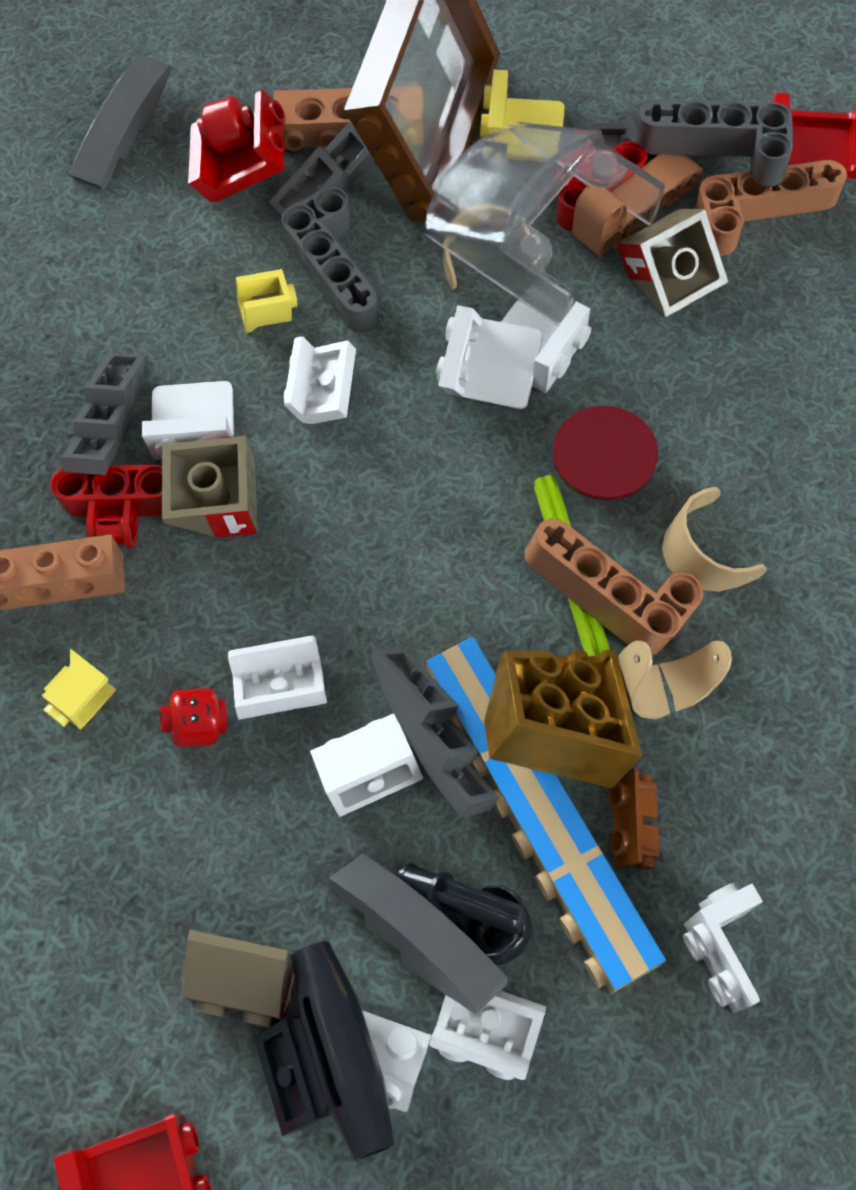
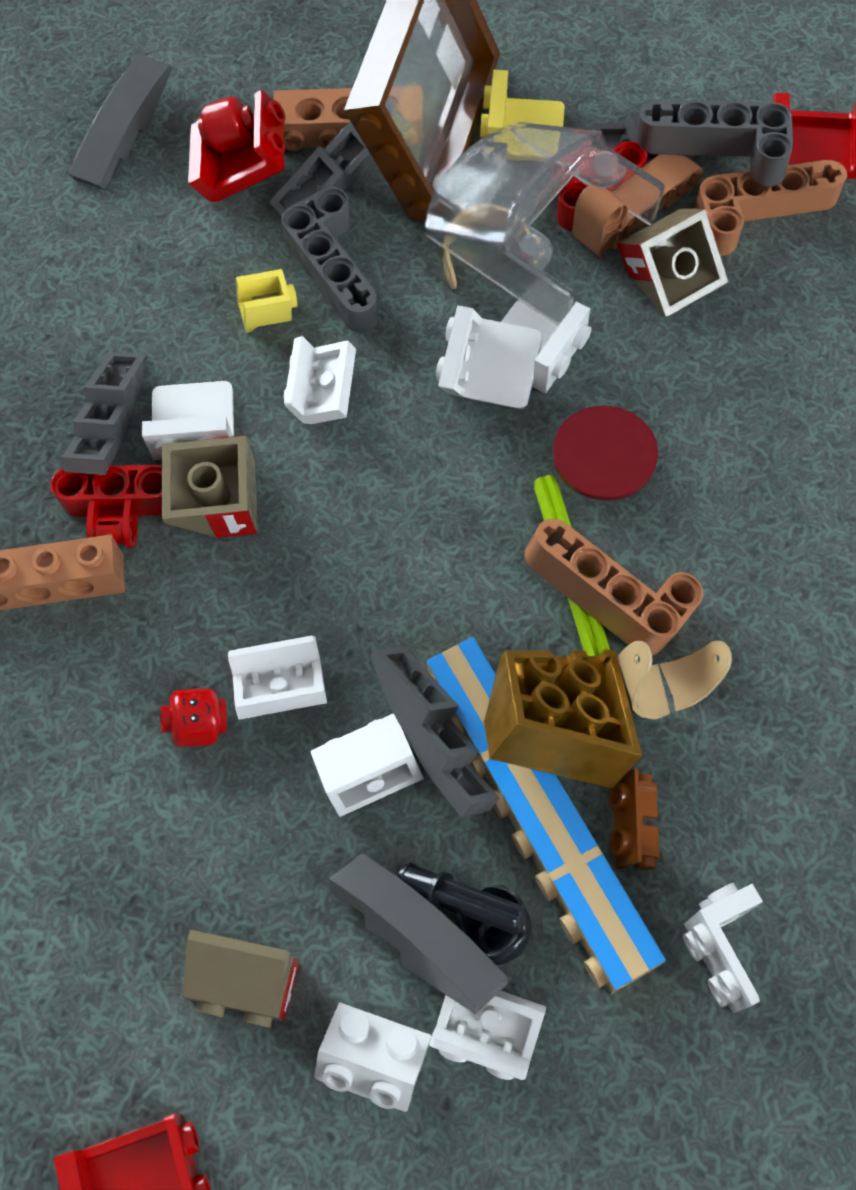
(76, 693): light yellow window -> none
(326, 1058): black plate -> none
(684, 555): tan piece -> none

